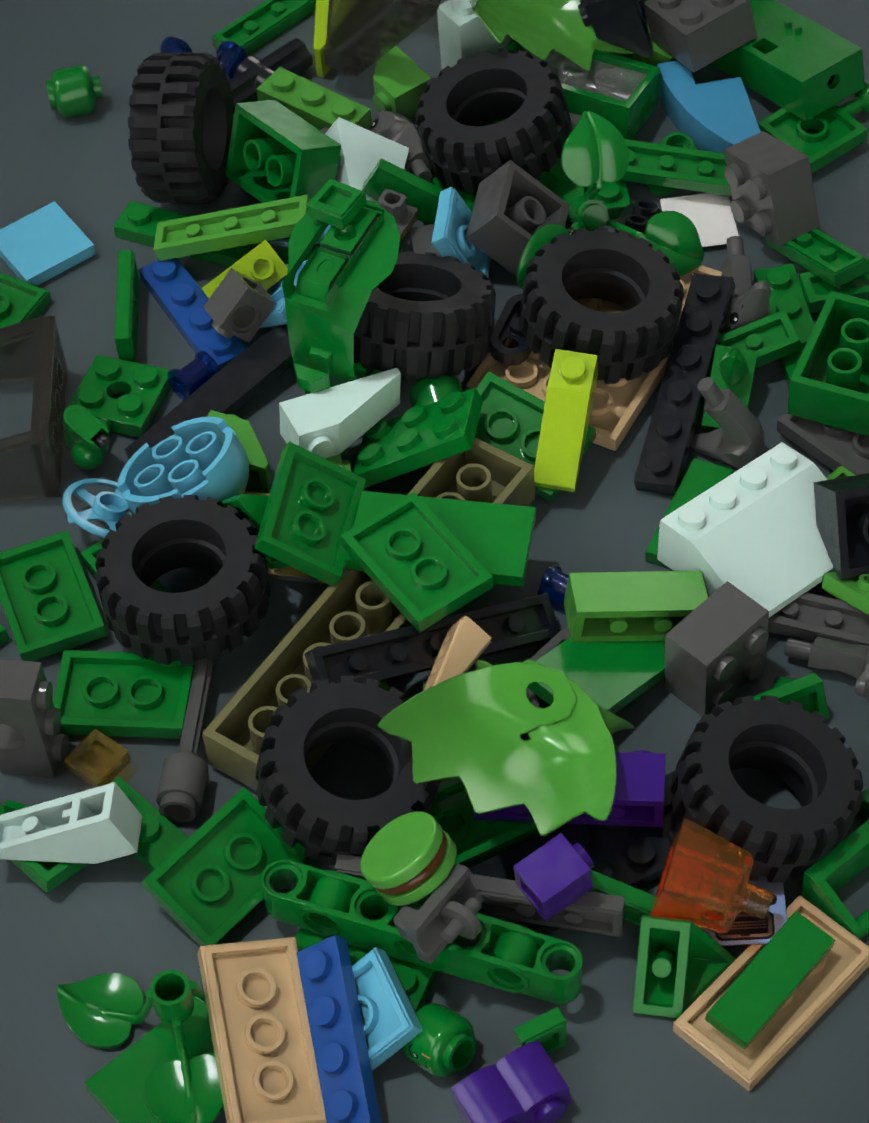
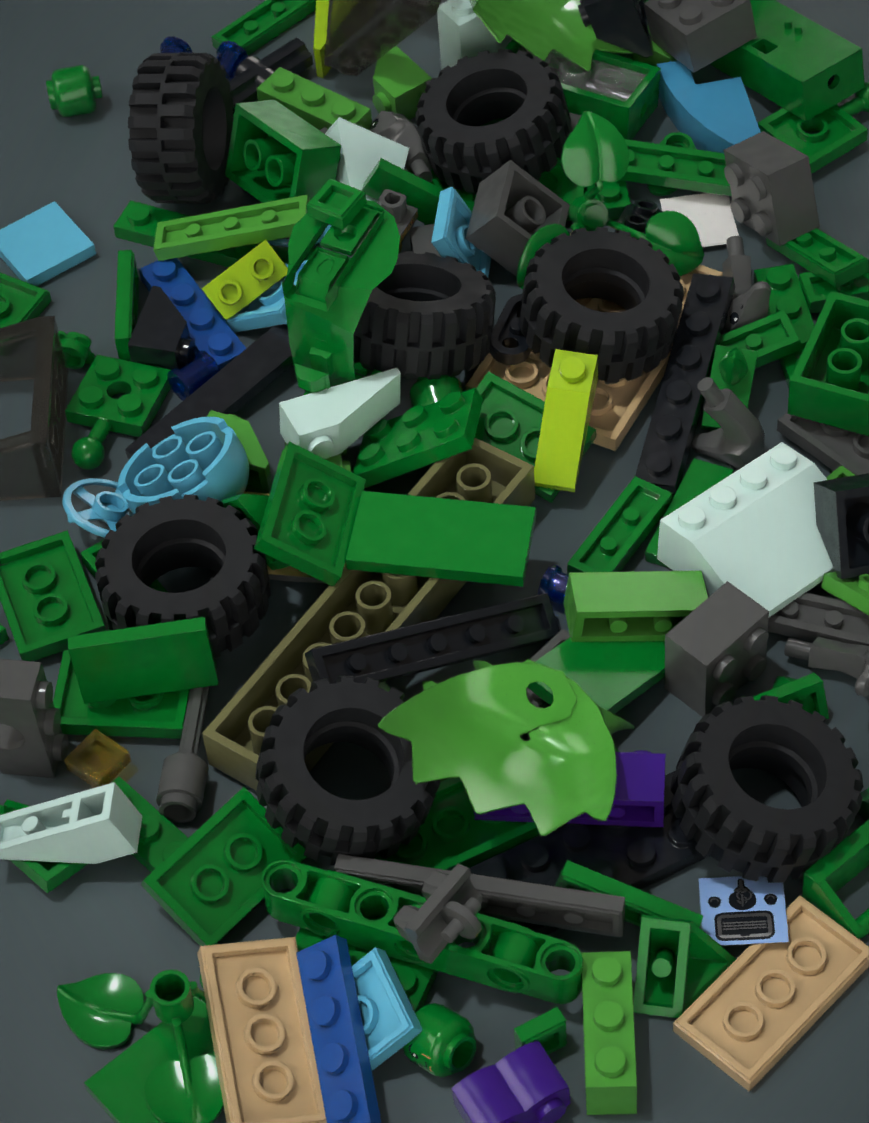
(76, 349): none -> green plate
(84, 429): green piece -> none
(143, 660): none -> green tile
(161, 334): none -> black slope
(239, 306): dark grey brick -> none
(408, 858): bright green head -> none
(417, 561): green plate -> none
(459, 651): tan slope -> none
(554, 876): dark purple brick -> none
(609, 1033): none -> bright green brick
(622, 529): none -> green plate
(708, 881): clear orange torso -> none
(769, 980): green tile -> none

